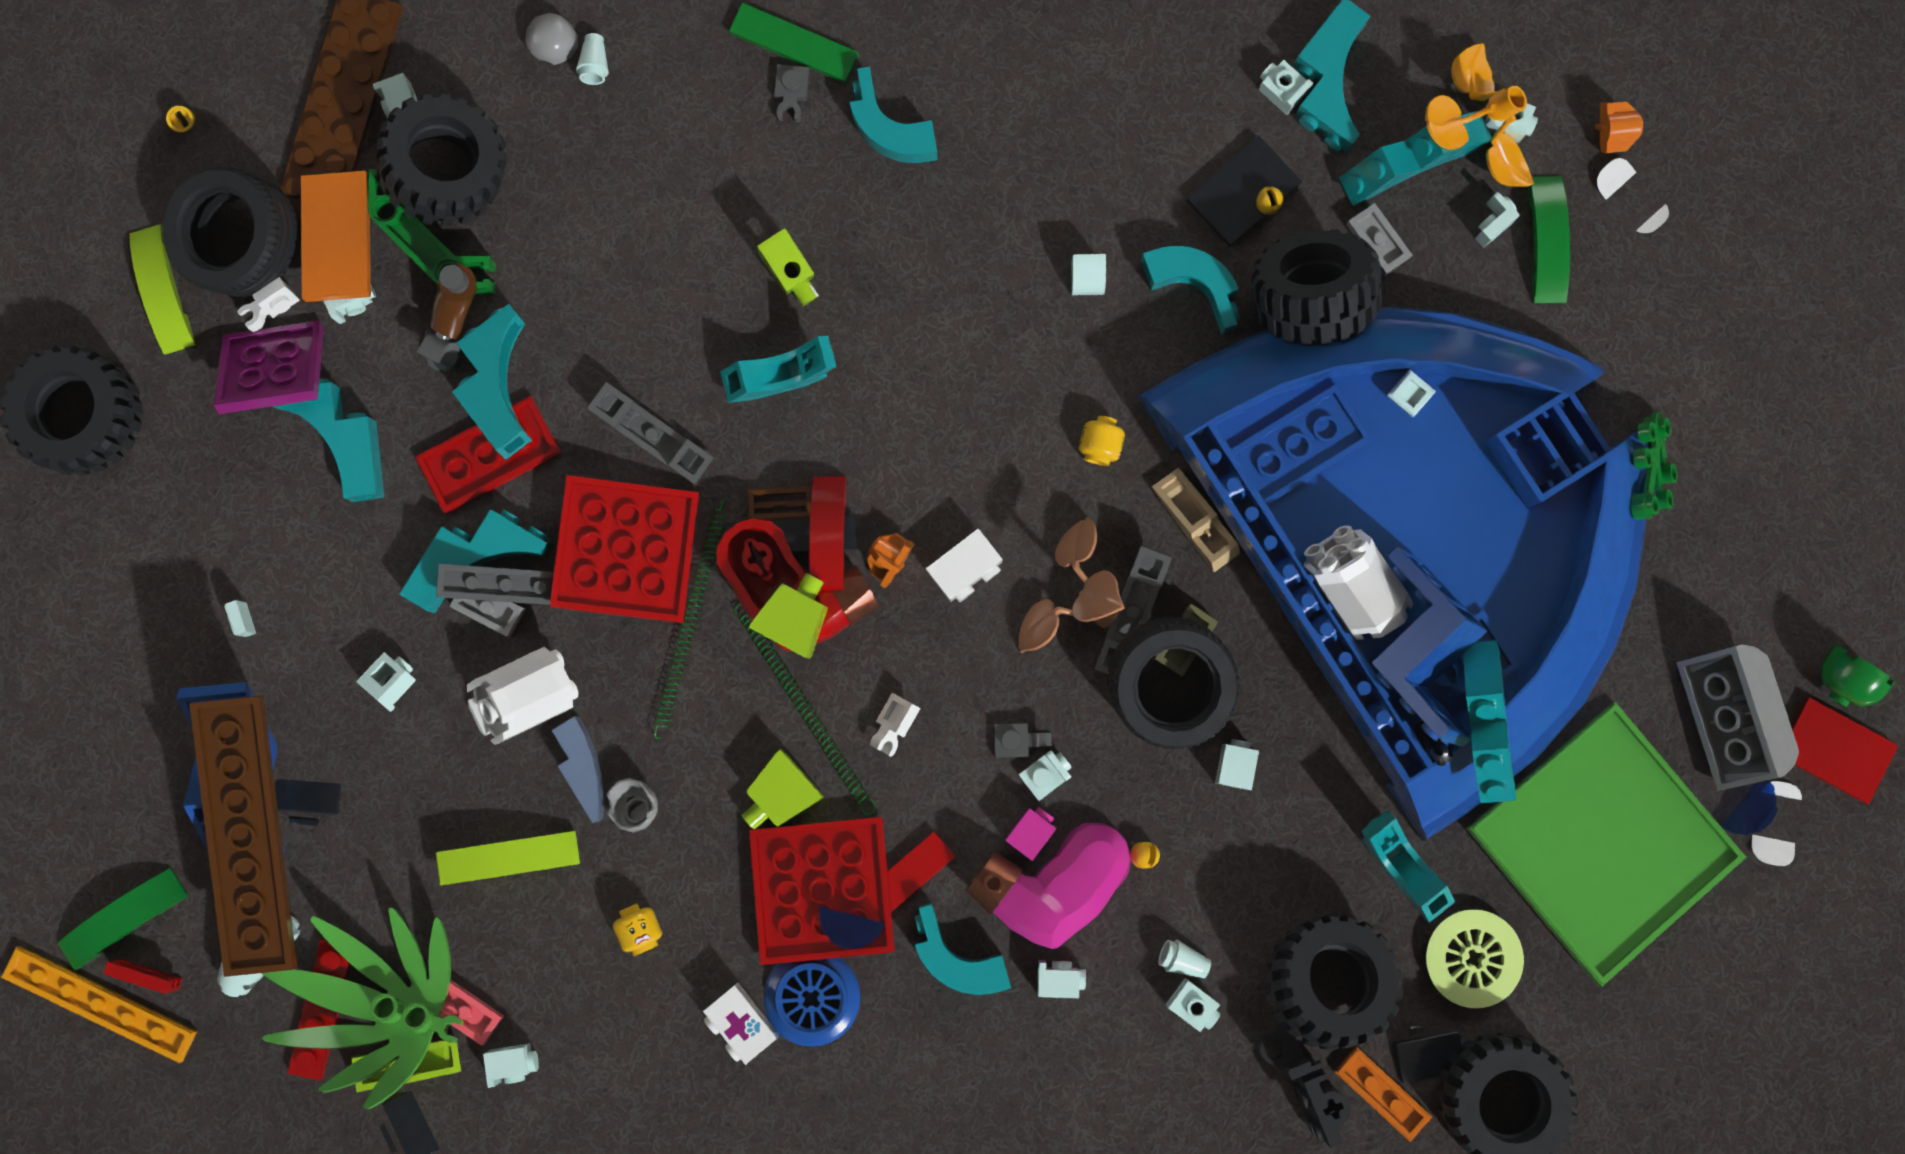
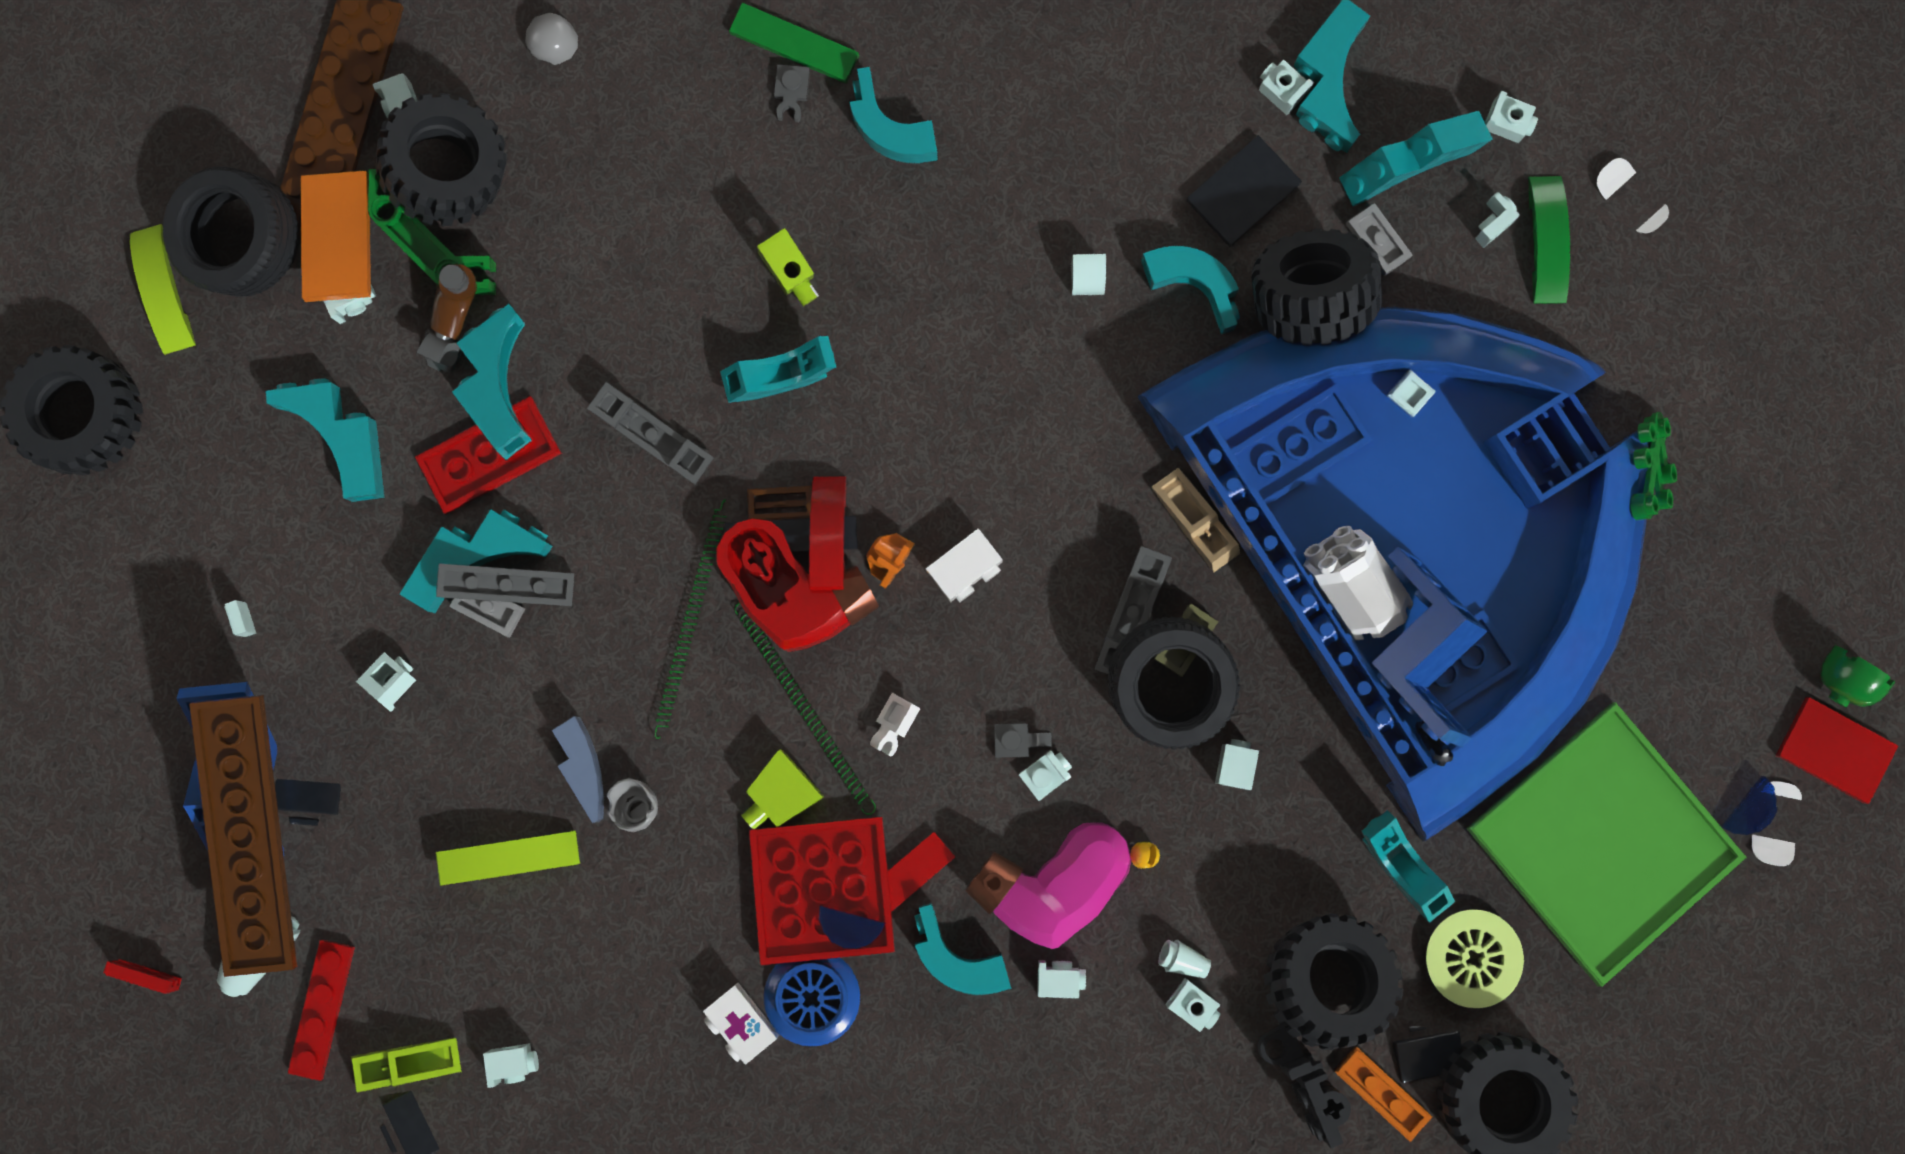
(99, 1004): light orange tile -> none
(121, 918): green slope -> none
(175, 122): yellow hinge -> none
(269, 367): magenta plate -> none
(271, 300): white plate -> none
(402, 1015): bright green plant -> none
(478, 1017): coral plate -> none
(521, 694): white brick -> none
(592, 61): light aqua cone -> none
(624, 549): red plate -> none
(637, 929): yellow head -> none
(793, 616): lime torso -> none
(1031, 832): dark pink brick -> none
(1097, 601): nougat plant -> none
(1101, 441): yellow head -> none
(1263, 201): yellow hinge -> none
(1446, 127): light orange plant -> none
(1488, 722): teal arch -> none
(1618, 126): orange piece -> none
(1739, 716): light grey windscreen -> none

